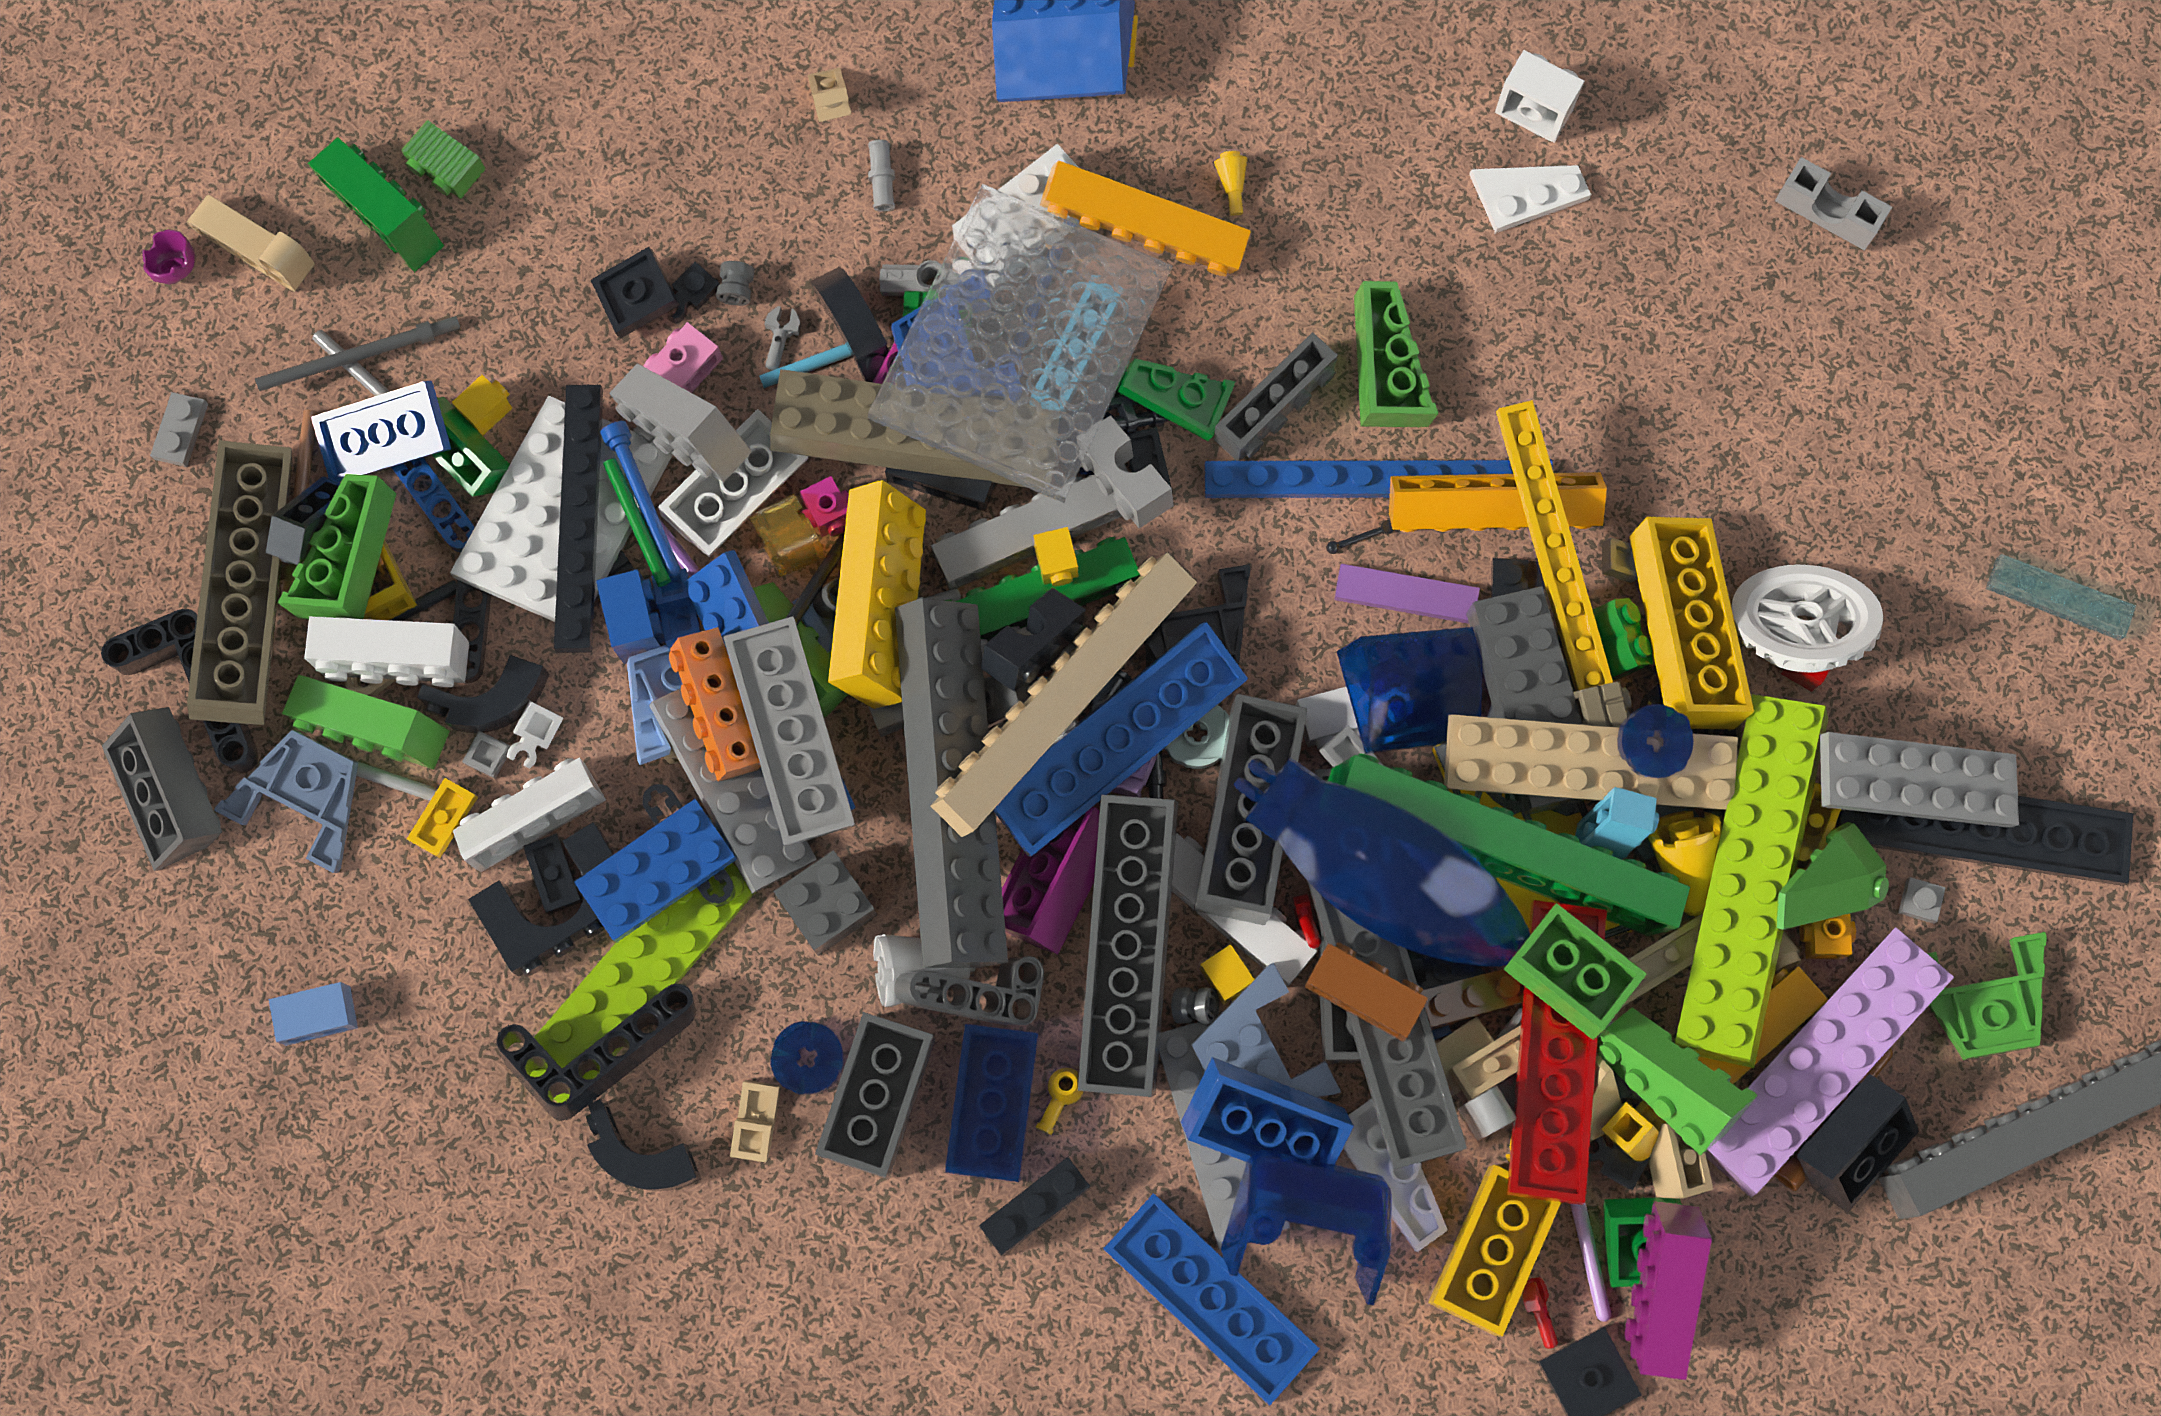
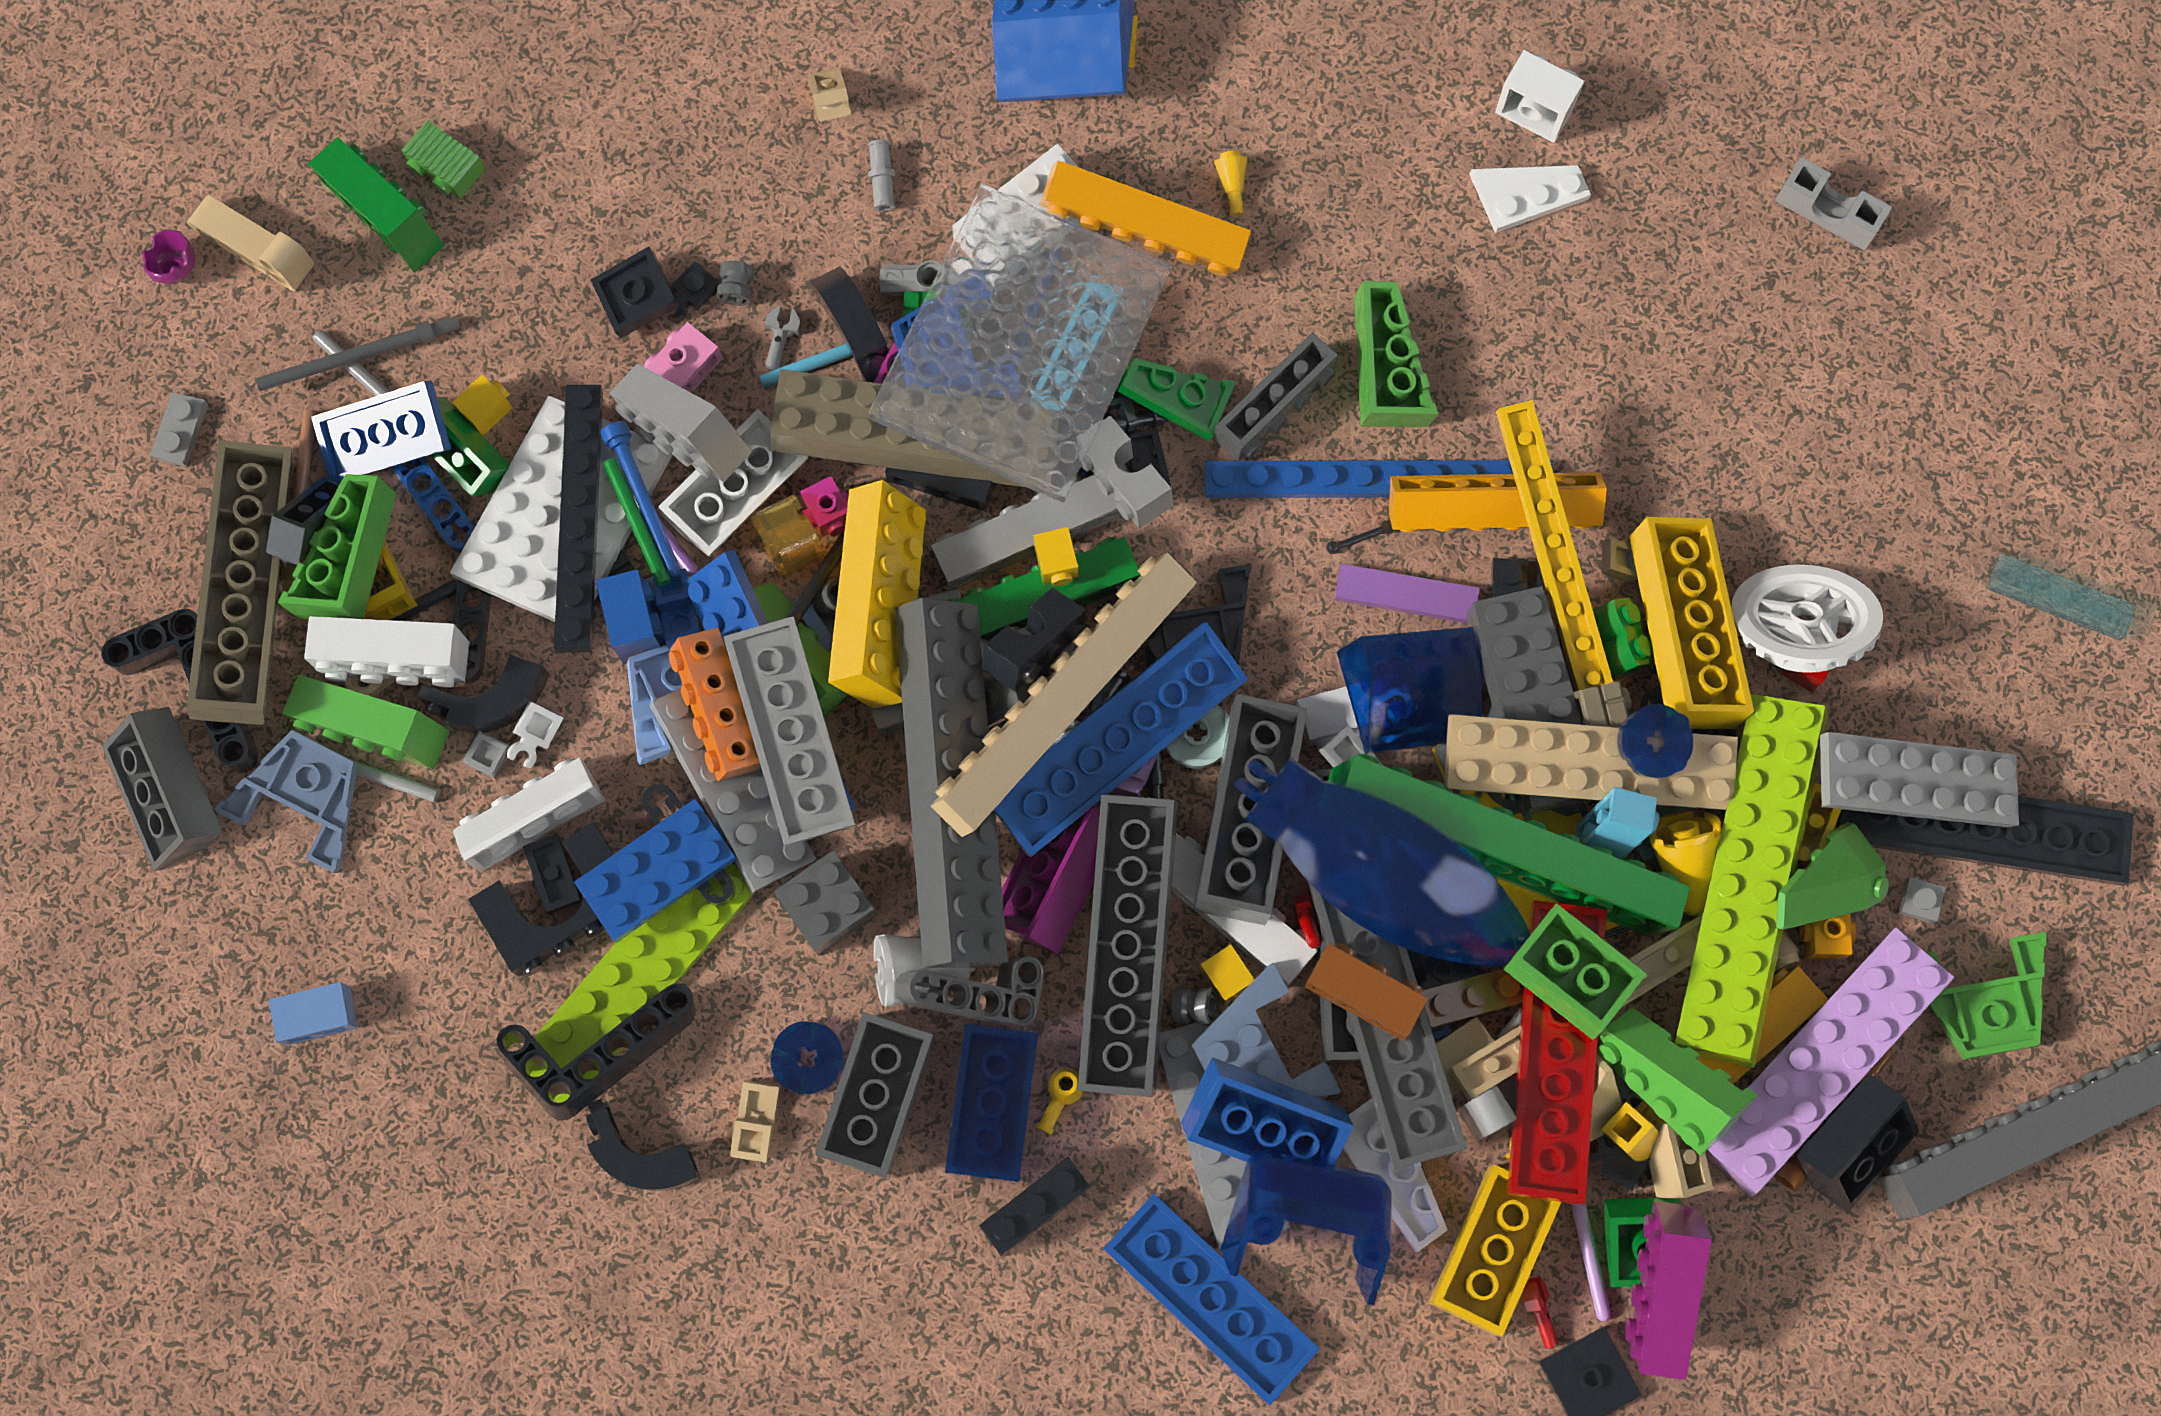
(441, 816): yellow plate -> none

